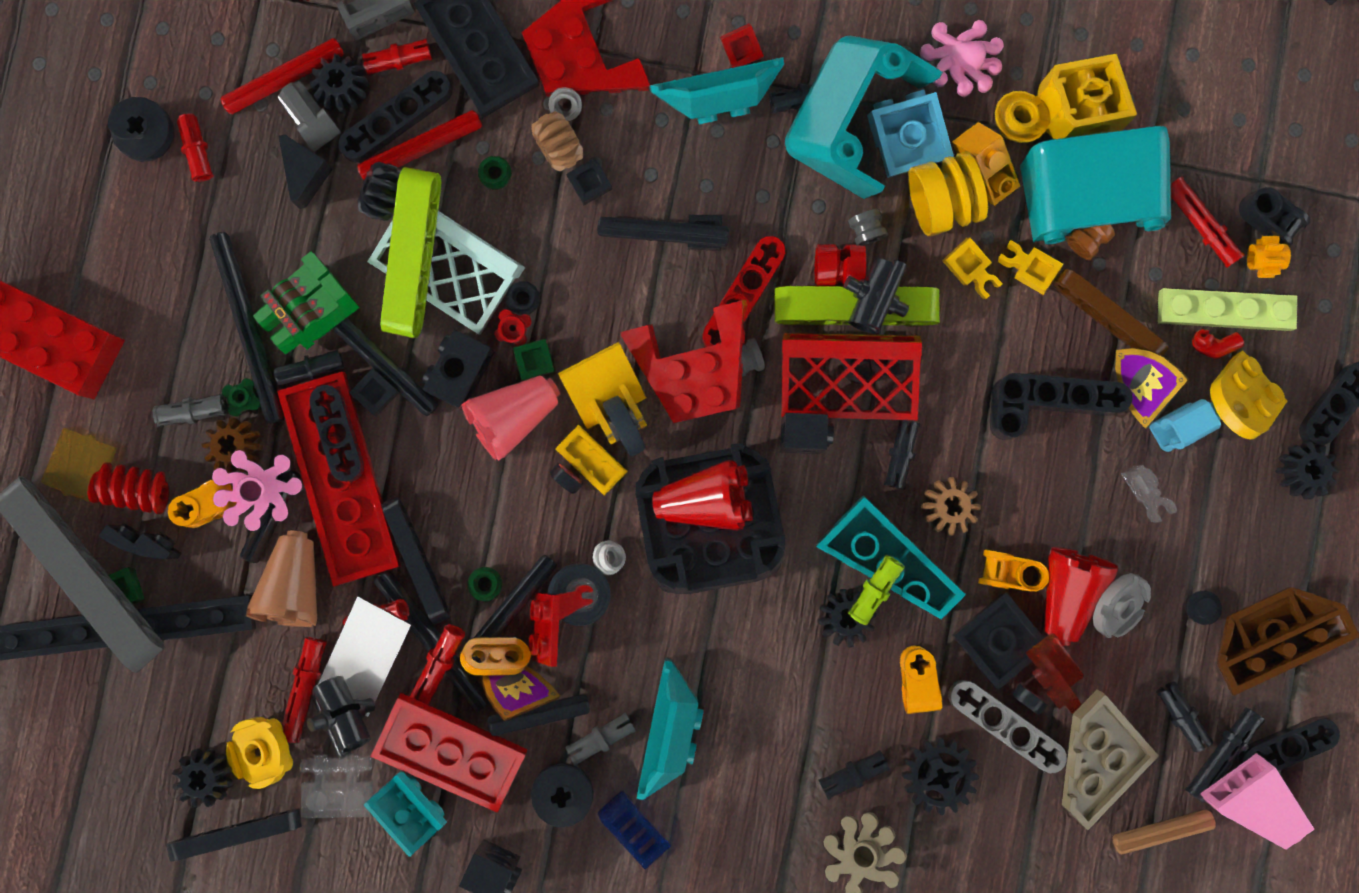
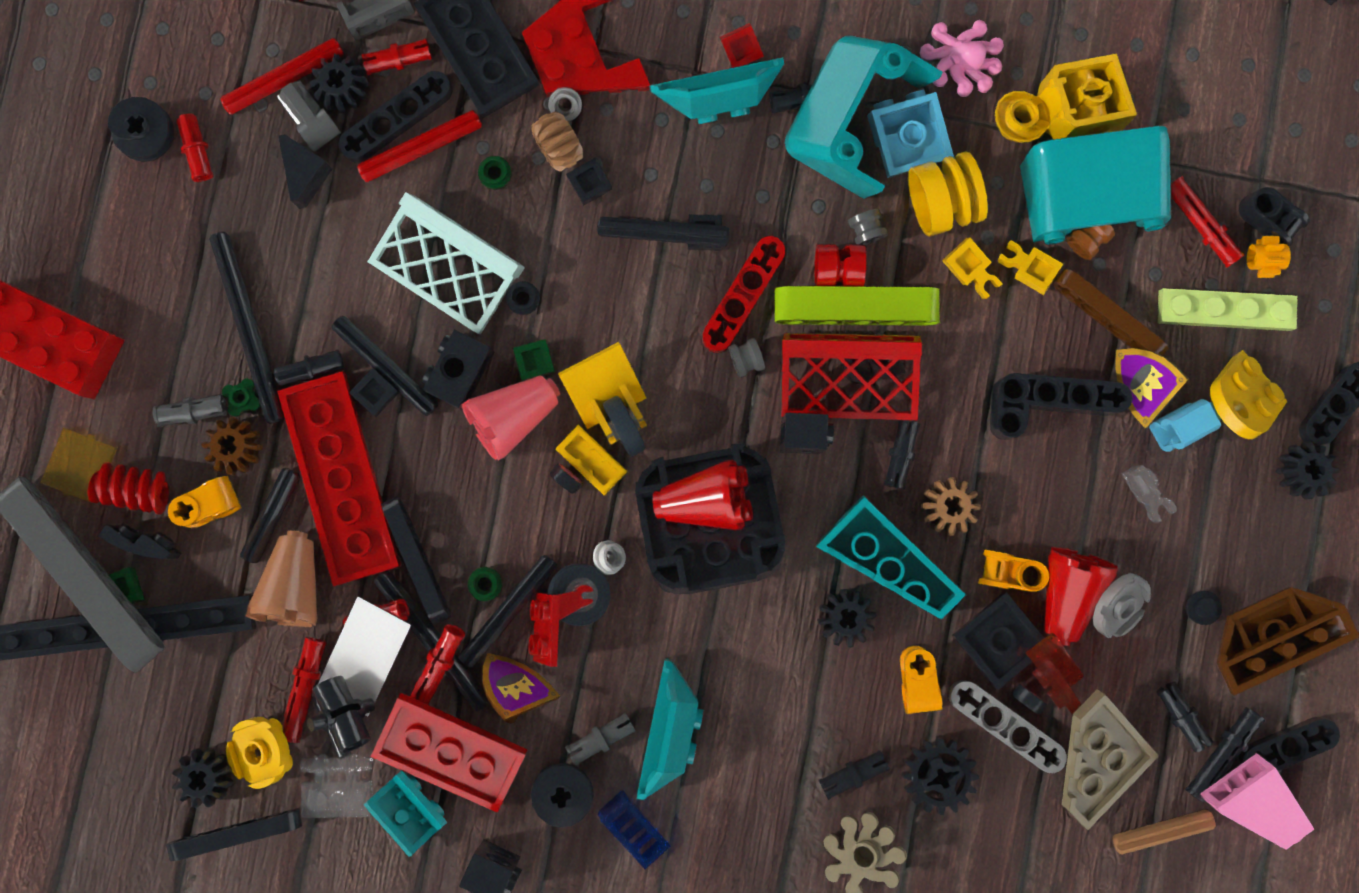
(254, 489): bright pink animal -> none
(306, 305): green hips -> none
(337, 406): black beam -> none
(379, 191): black gear -> none
(410, 252): lime beam -> none
(492, 654): light orange plate -> none
(504, 332): red plate -> none
(545, 714): black axle -> none
(696, 380): red wing -> none
(876, 295): black pin -> none
(876, 590): lime pin -> none
(992, 159): light orange slope -> none
(1215, 347): red arm -> none

